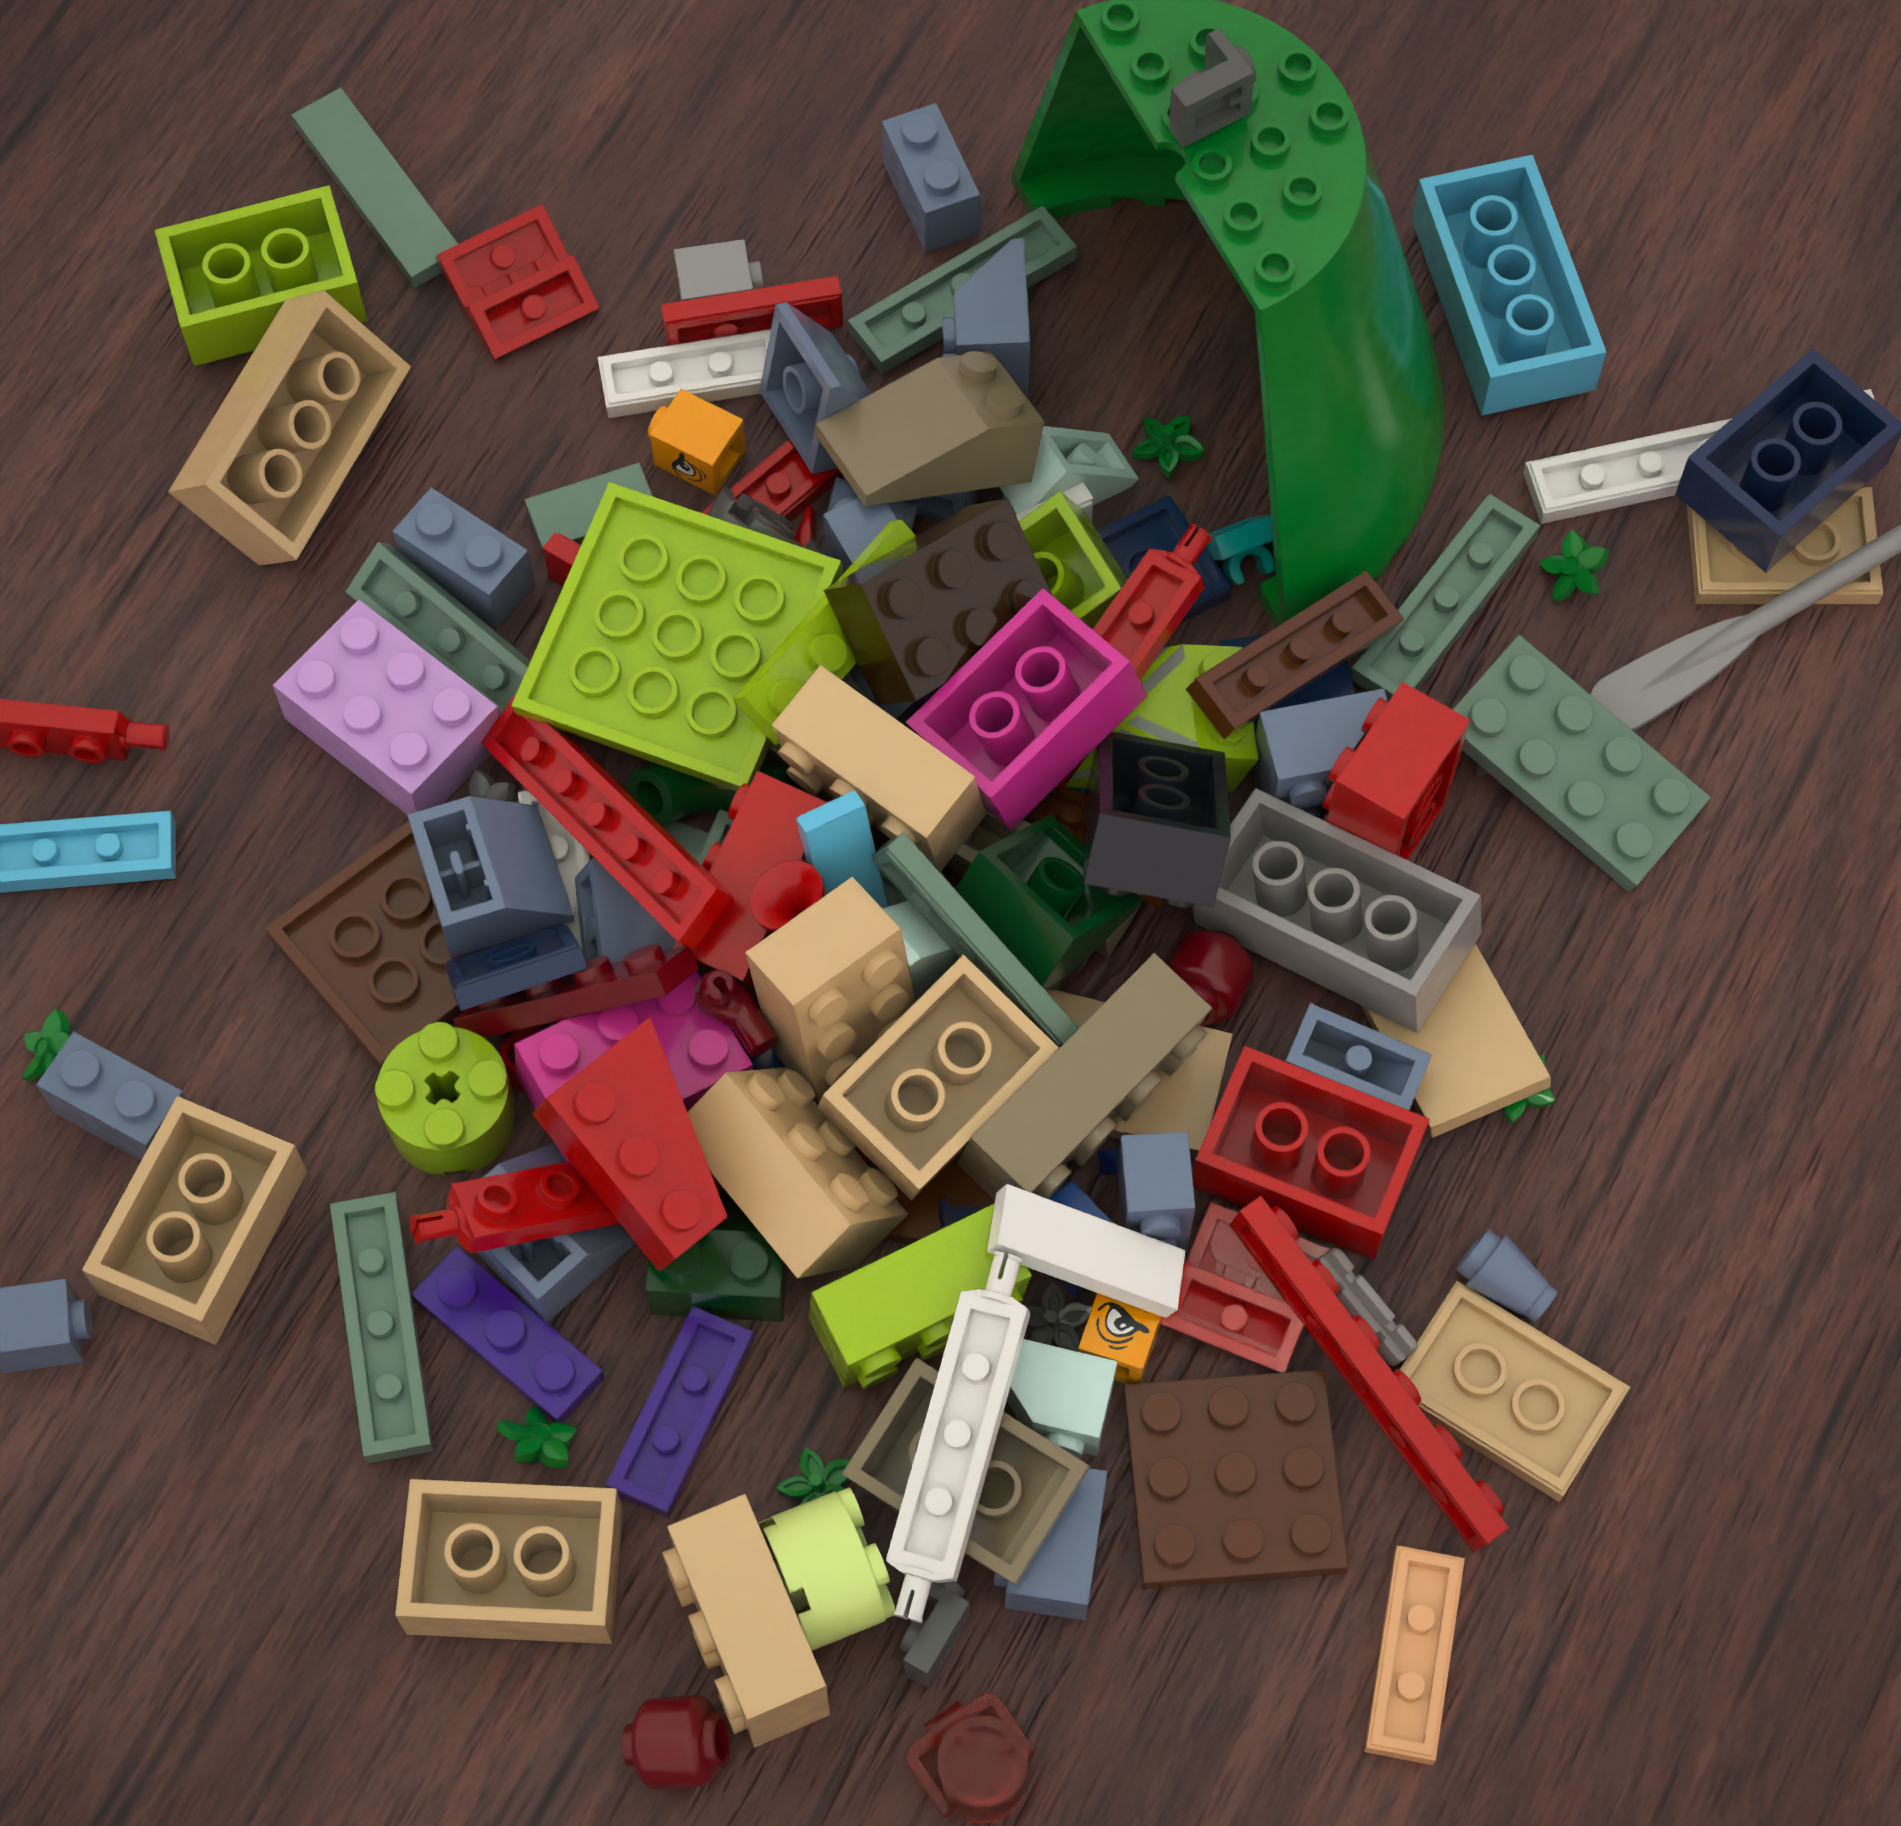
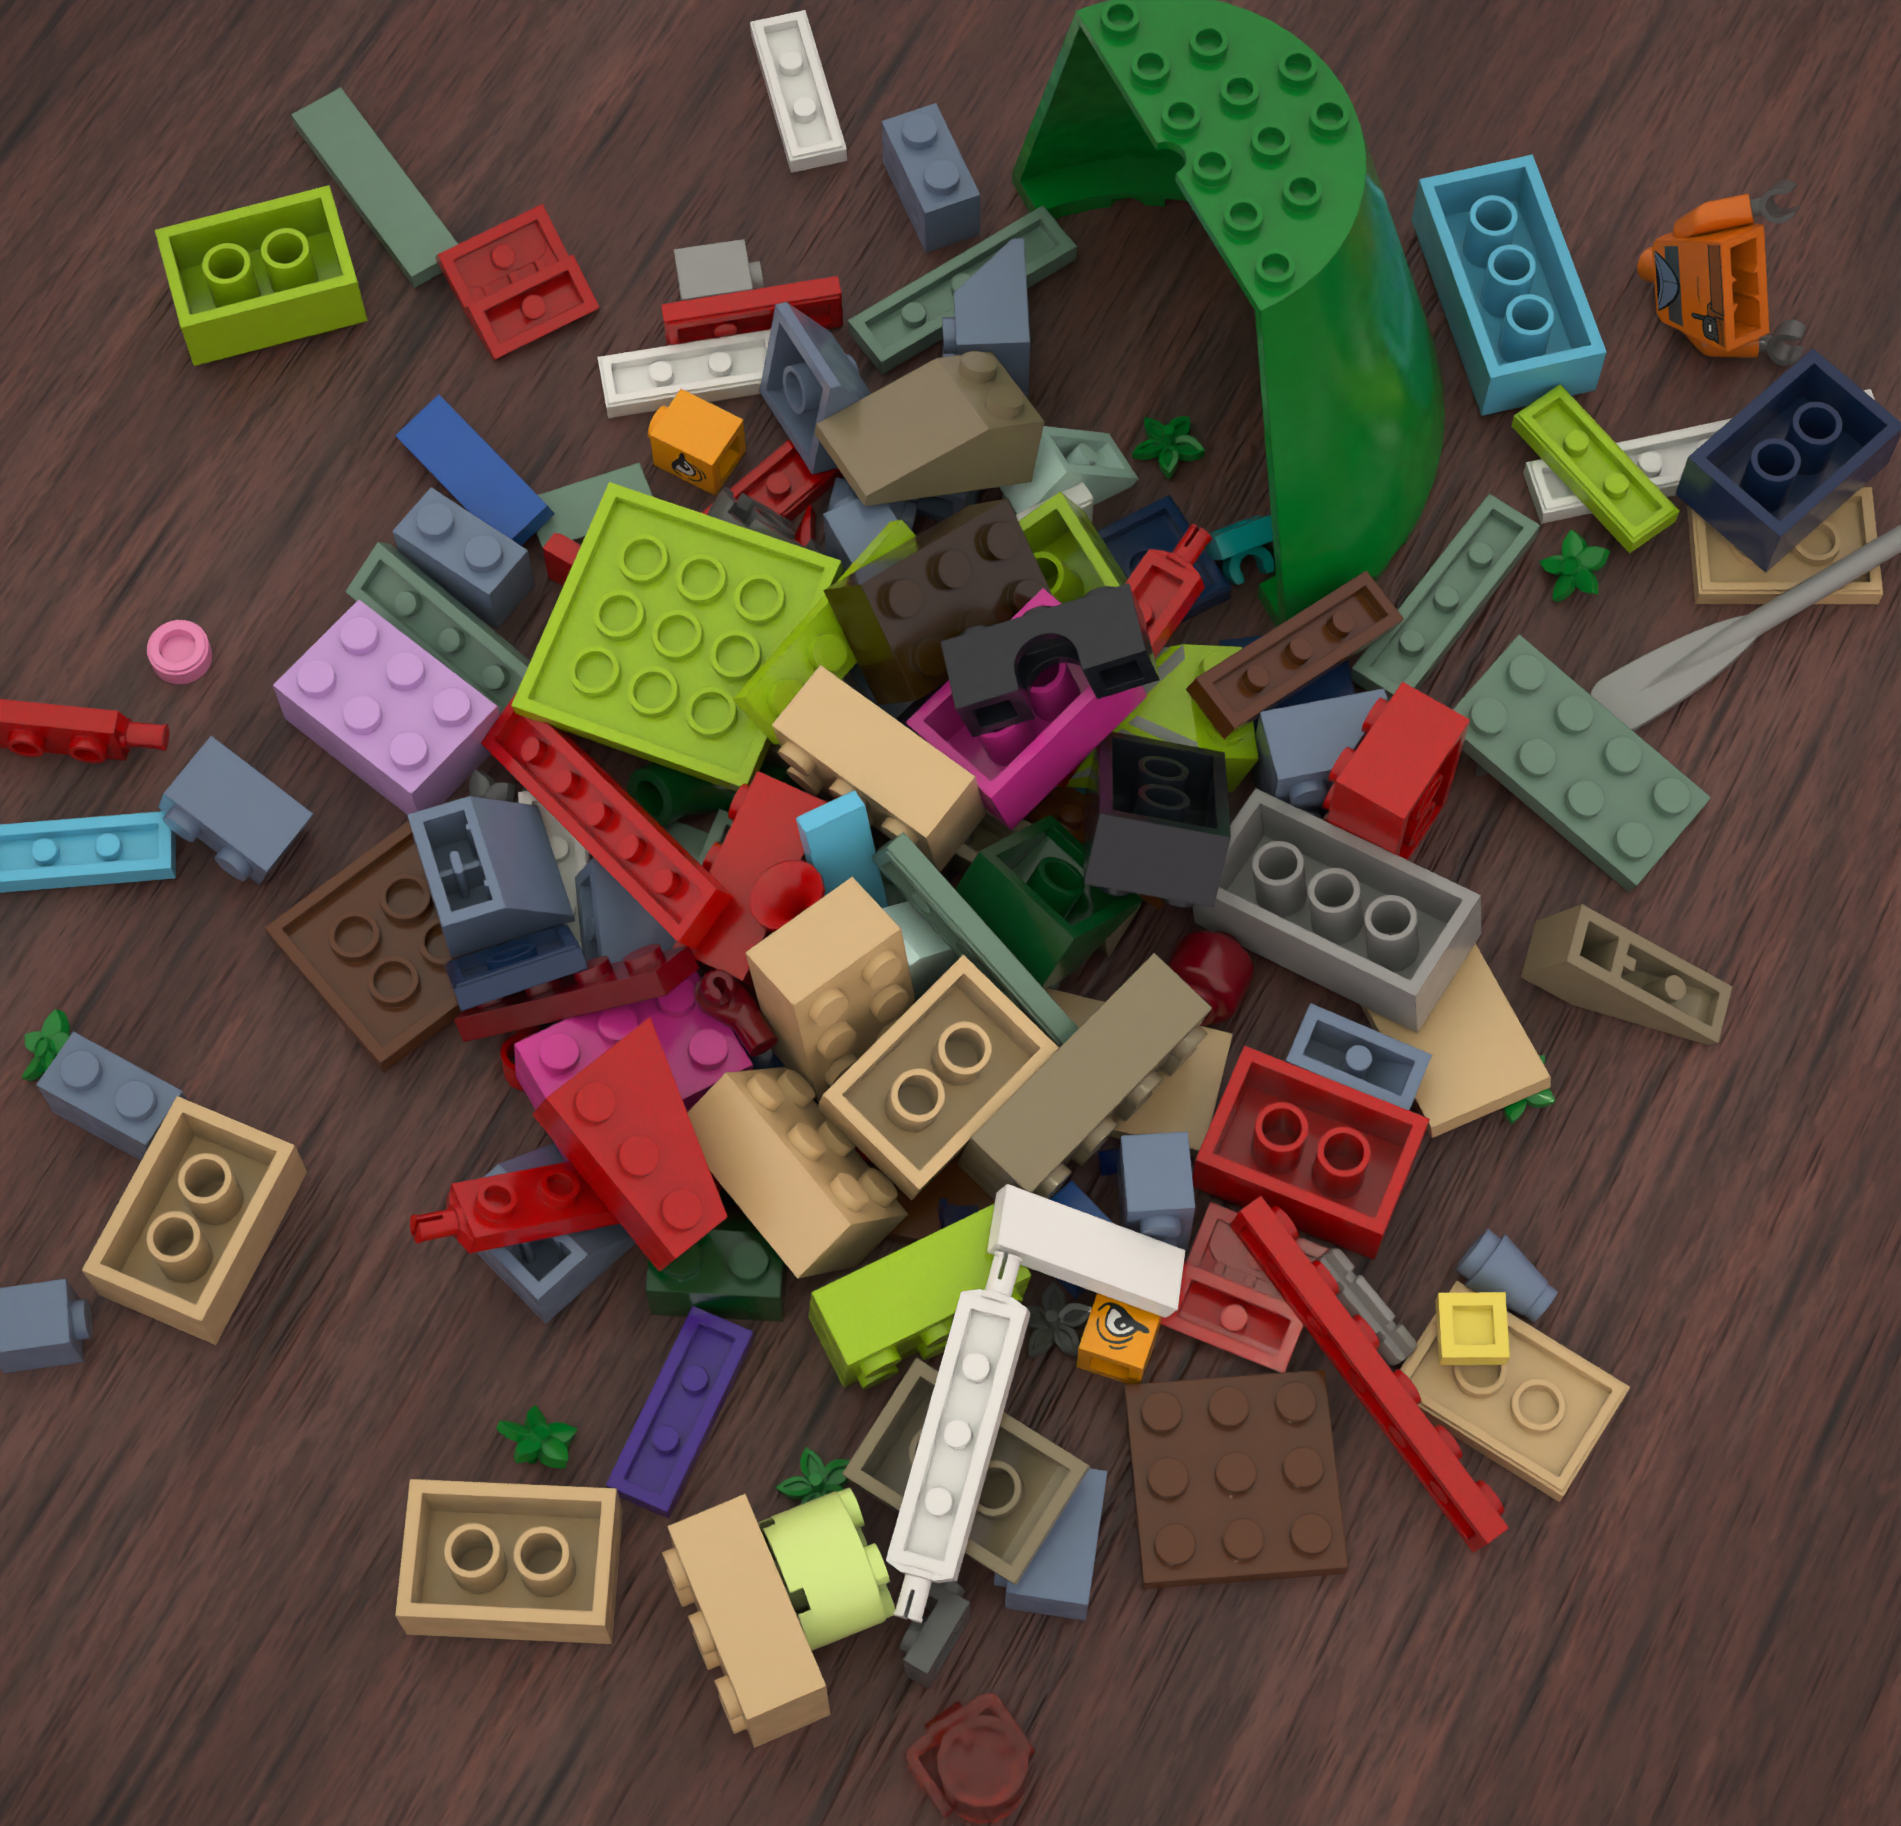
(179, 652): none -> bright pink tile
(233, 812): none -> sand blue brick
(290, 429): tan brick -> none
(381, 1328): sand green plate -> none
(426, 1126): lime brick -> none
(474, 472): none -> blue tile
(508, 1336): dark purple plate -> none
(677, 1742): dark red head -> none
(798, 91): none -> white tile
(998, 663): none -> black arch
(1063, 1395): light aqua slope -> none
(1213, 95): dark grey bracket -> none
(1414, 1655): light nougat tile -> none
(1472, 1328): none -> light yellow plate
(1595, 468): none -> lime tile
(1624, 976): none -> dark tan slope
(1715, 278): none -> orange torso

